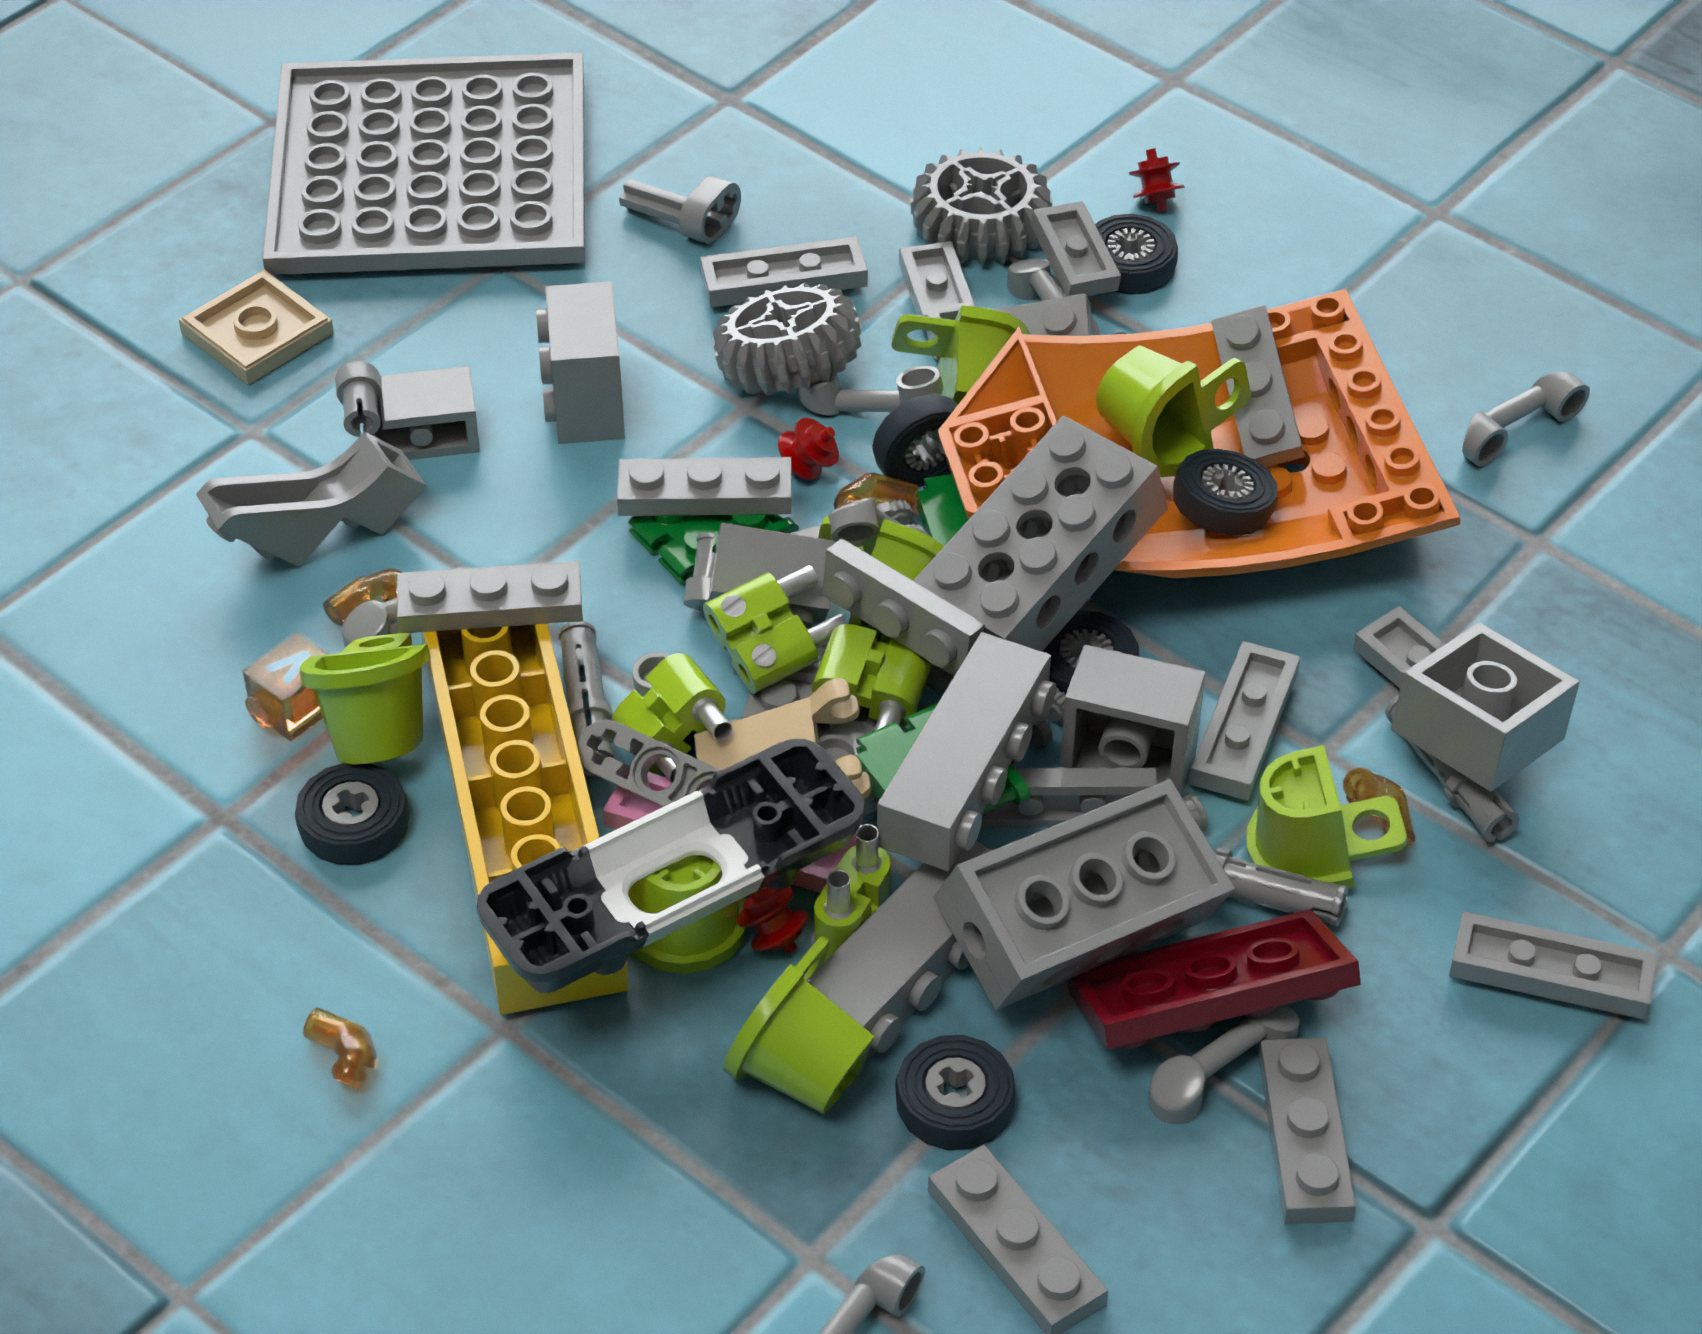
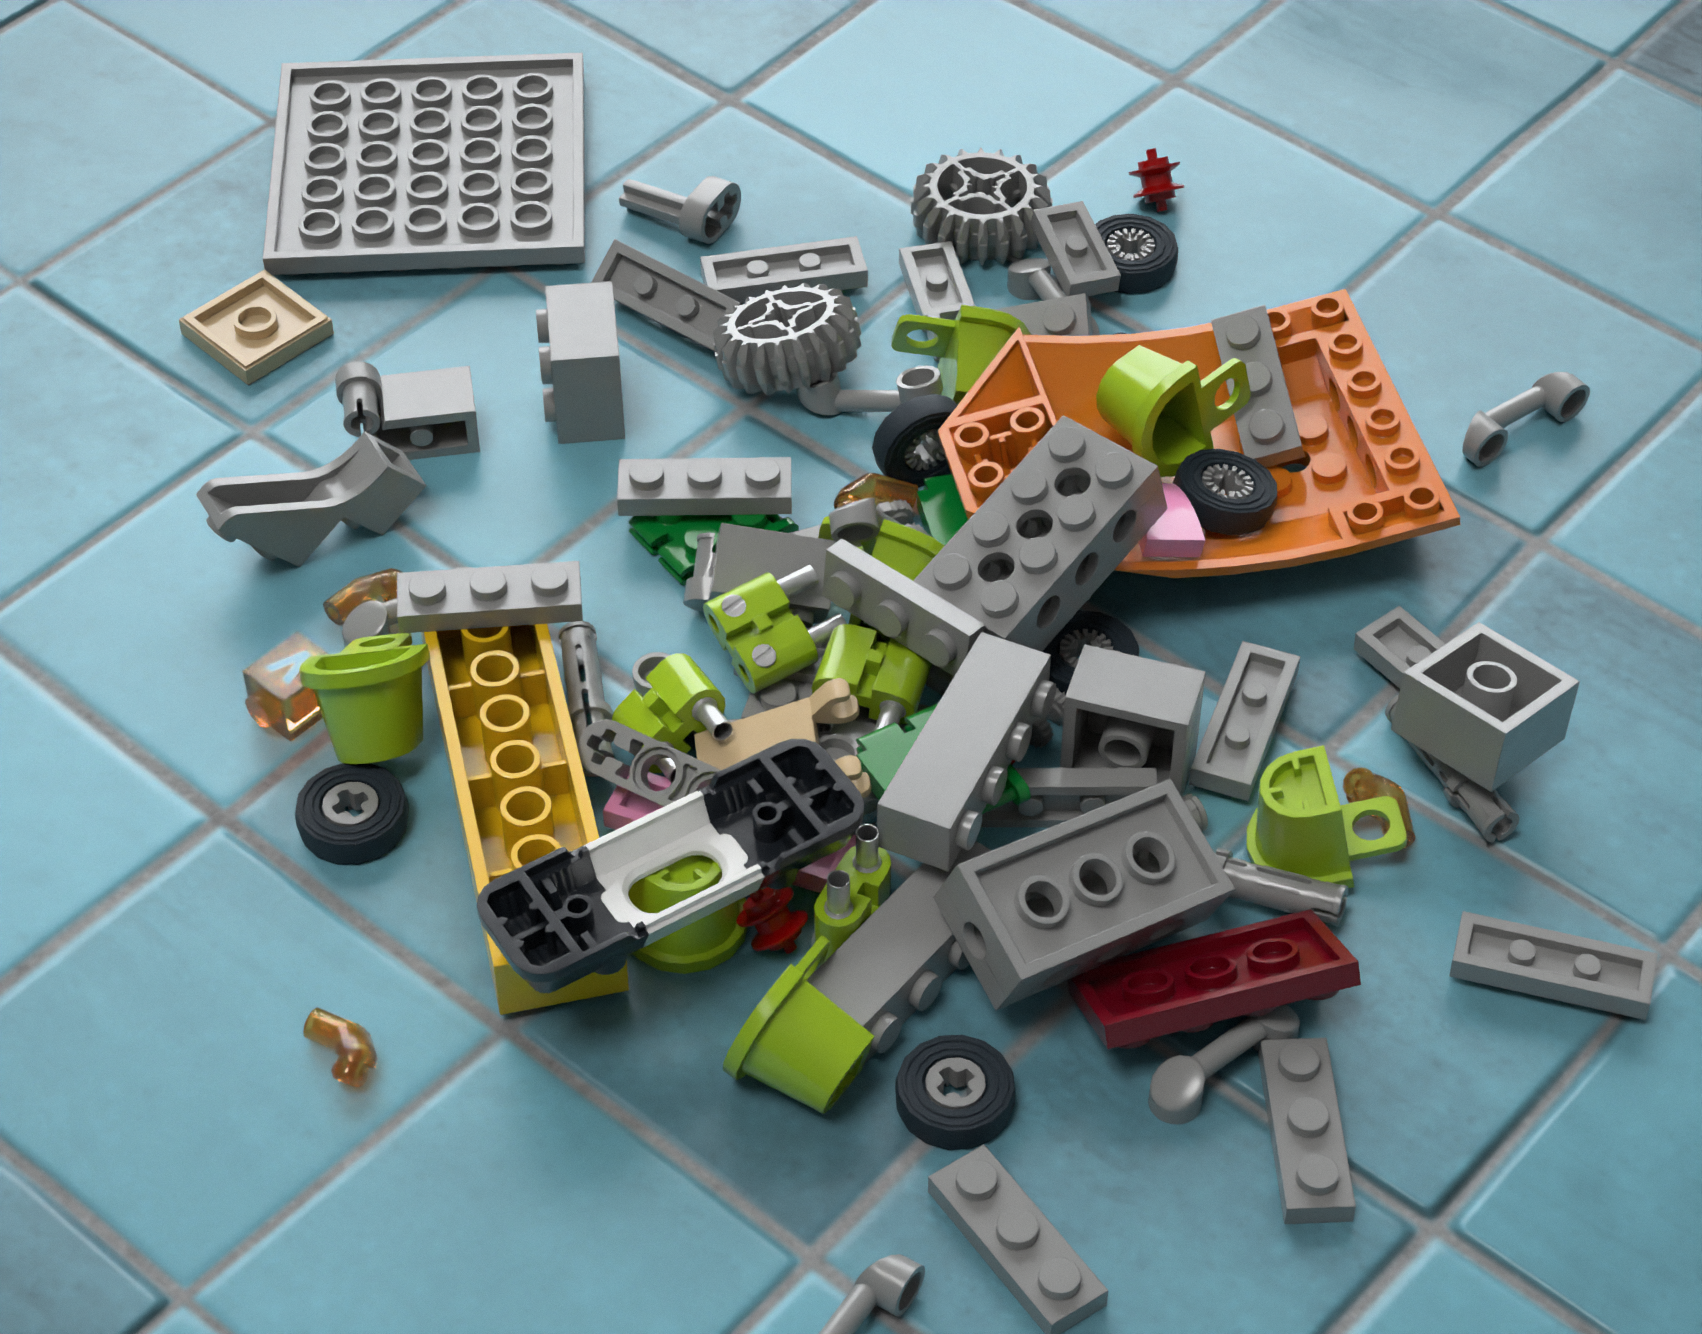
(664, 293): none -> light grey plate
(809, 448): red wheel -> none
(1176, 531): none -> bright pink slope

